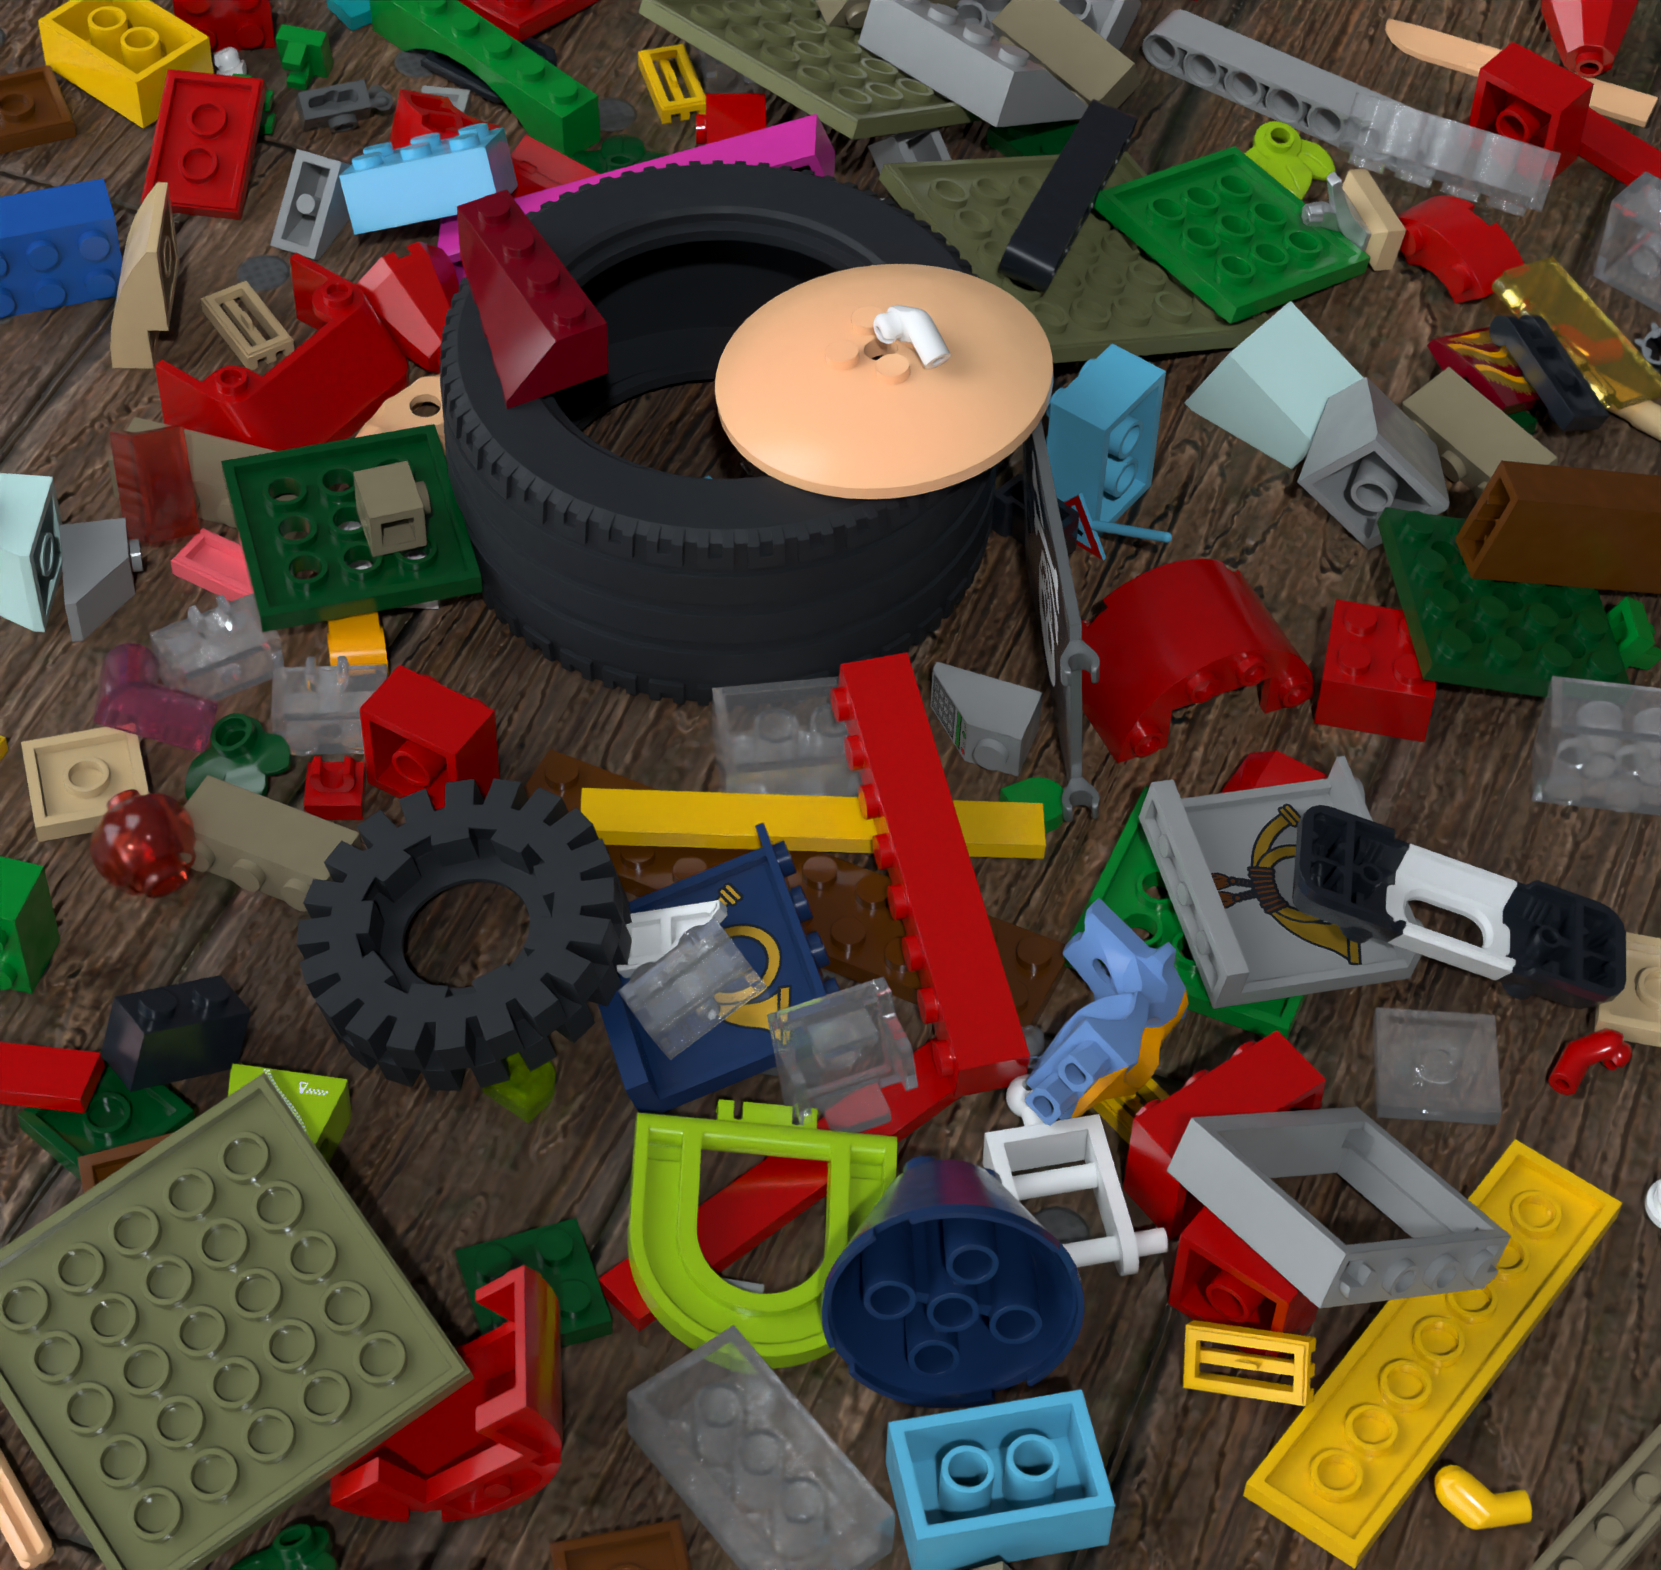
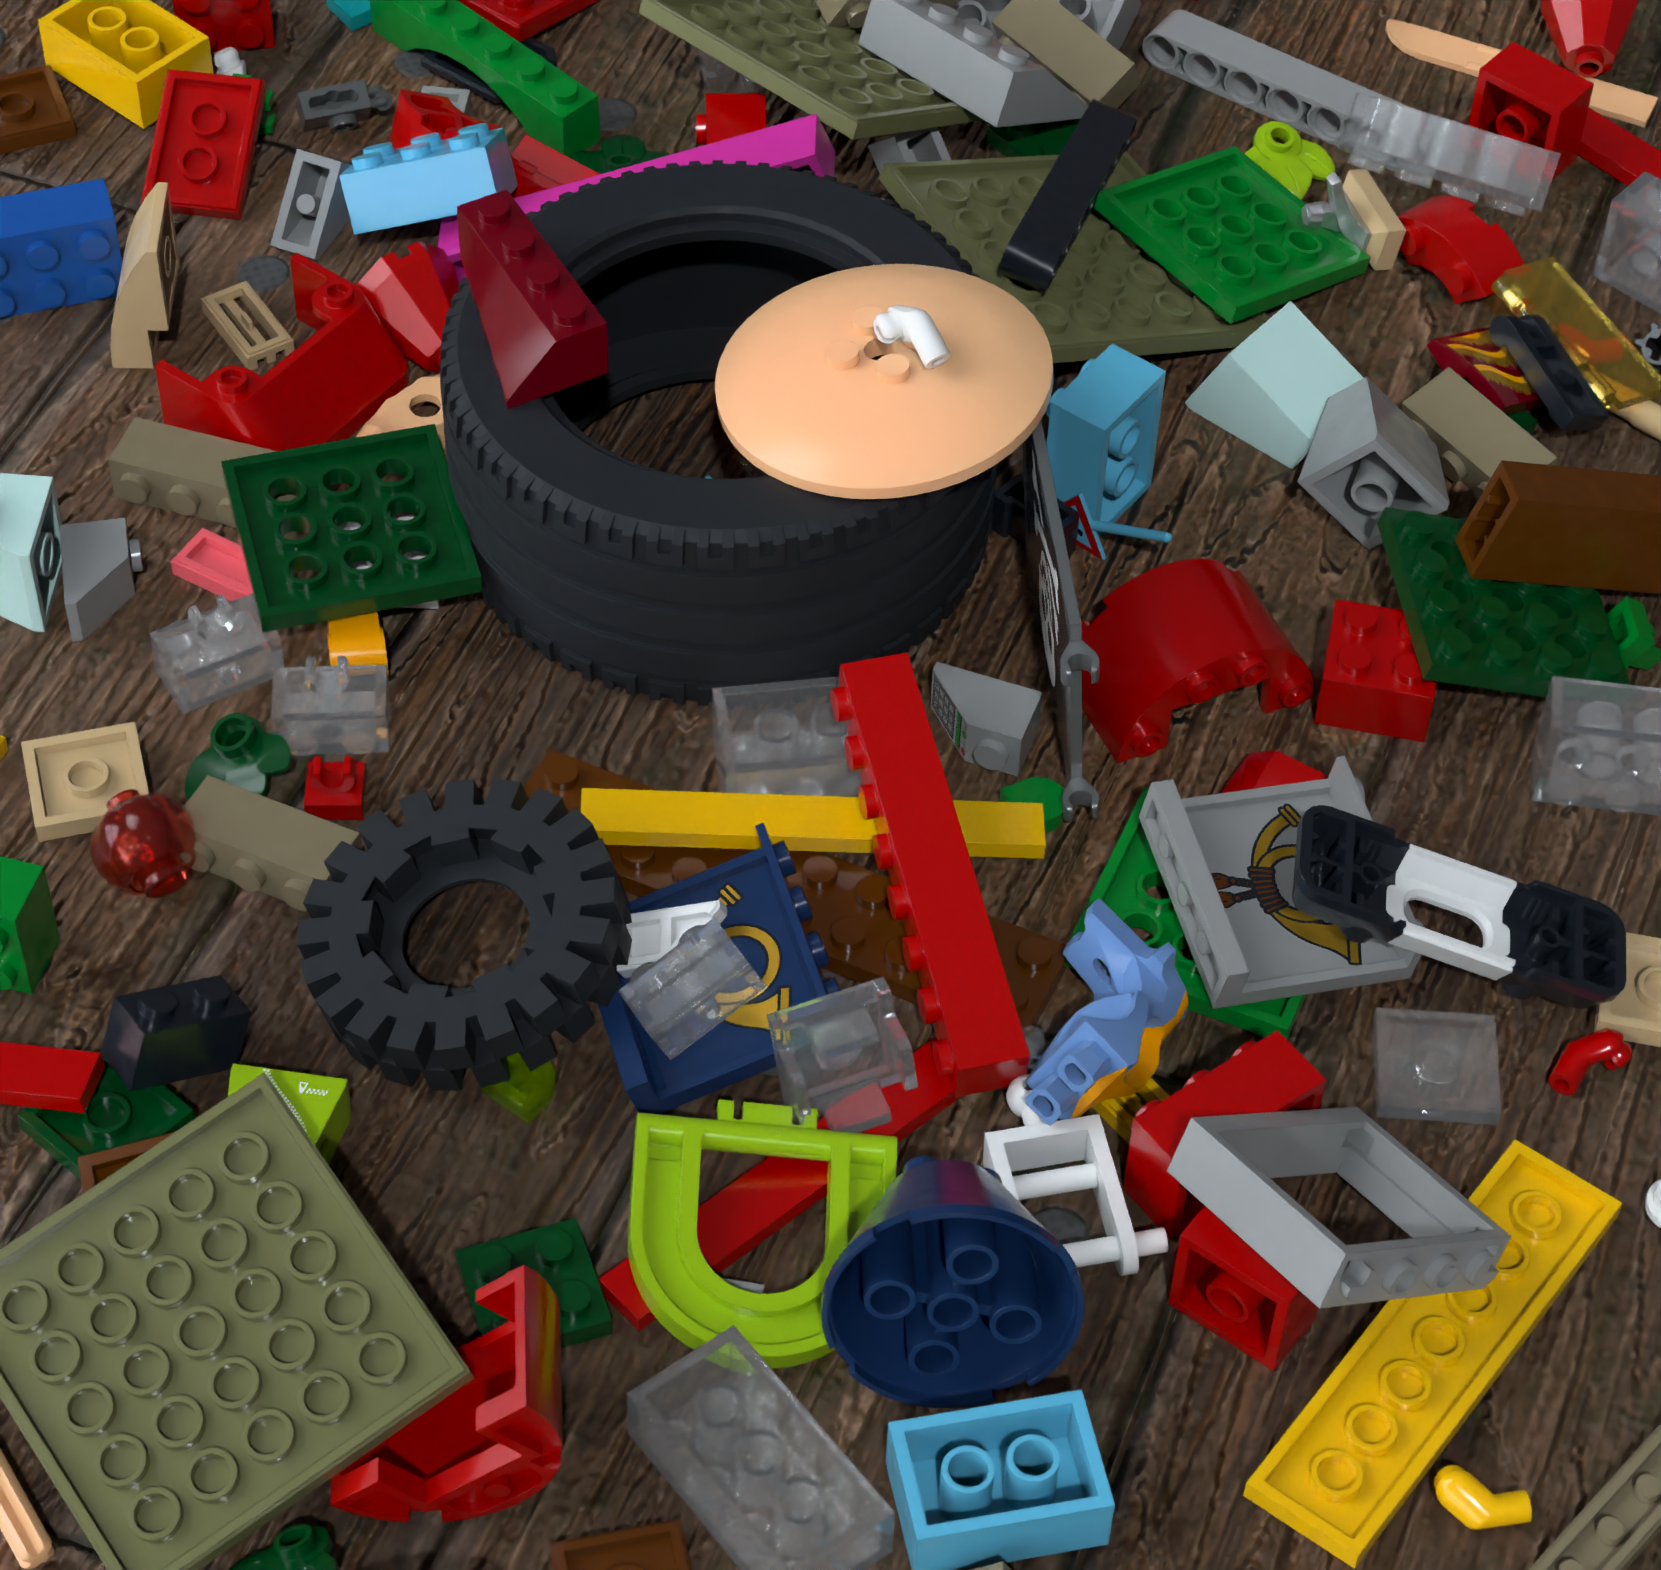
(137, 704): clear pink brick -> none
(155, 483): clear red panel -> none
(304, 54): green tile -> none
(391, 508): dark tan brick -> none
(426, 737): red brick -> none
(678, 104): yellow tile -> none
(1300, 1367): yellow tile -> none

